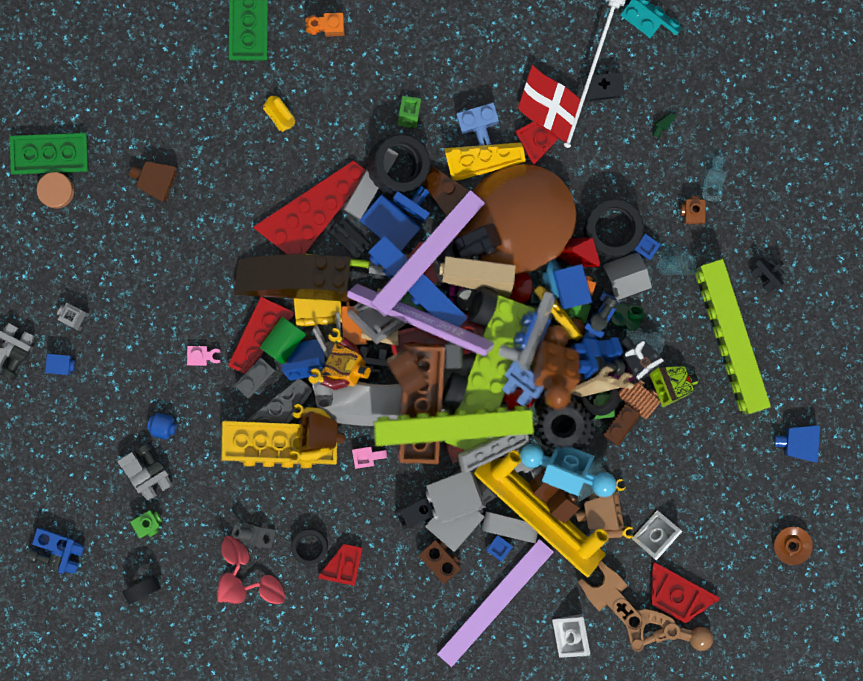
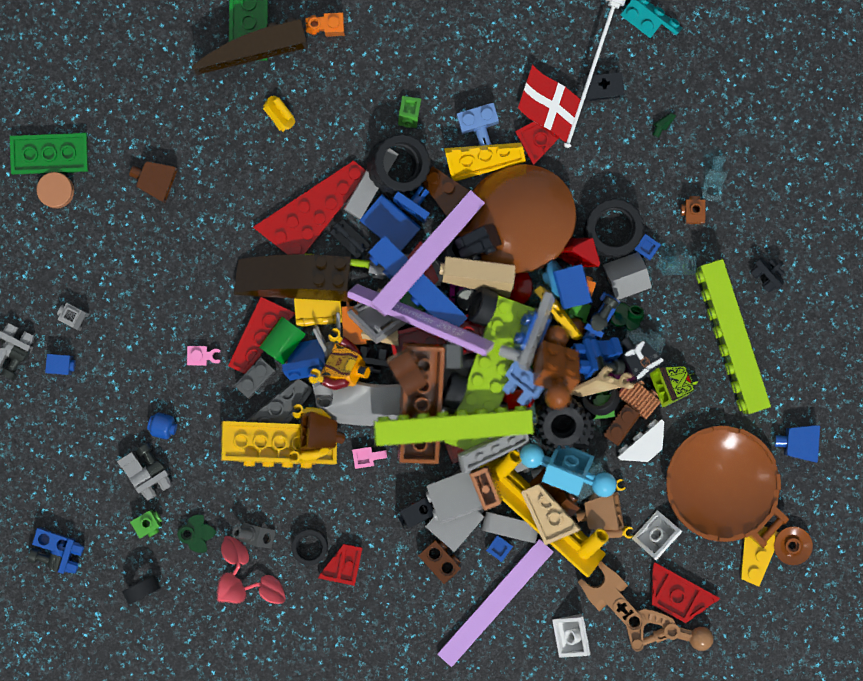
(199, 533): none -> dark green plate
(255, 46): none -> dark brown slope
(486, 487): none -> nougat brick
(548, 515): none -> tan wing
(645, 444): none -> white slope
(725, 485): none -> dark orange dish
(756, 559): none -> yellow wing

